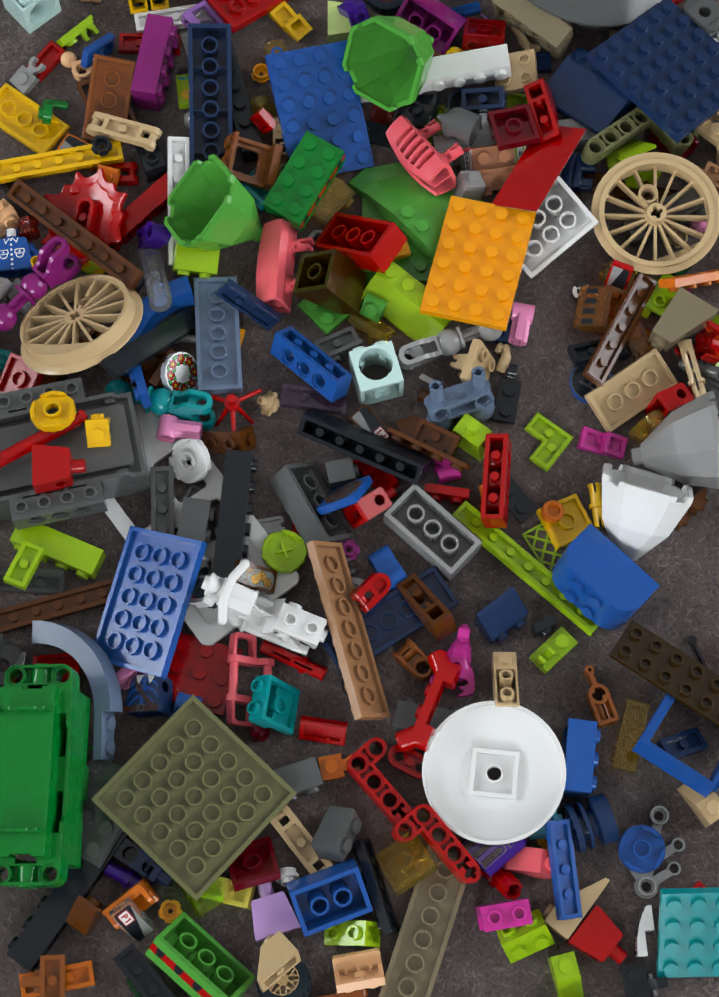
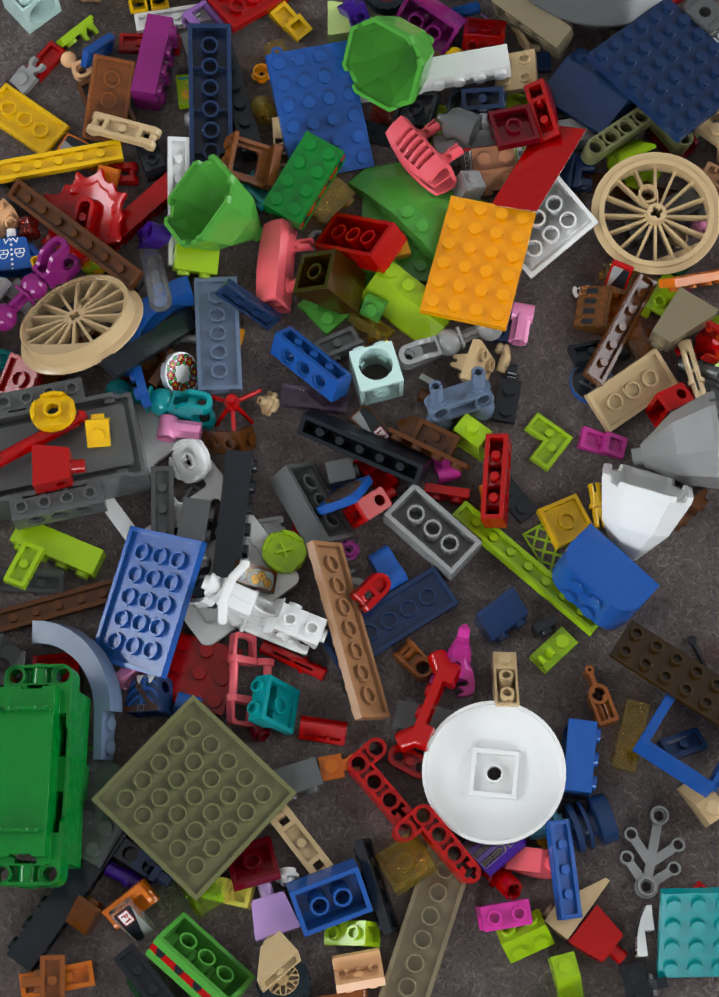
(45, 112): green plate -> none
(101, 140): black plate -> none
(165, 906): light orange plate -> none
(263, 120): red plate -> none
(336, 833): dark grey piece -> none
(427, 607): reddish brown slope -> none
(552, 511): orange tile -> none
(641, 849): blue tile -> none
(646, 425): clear yellow plate -> none

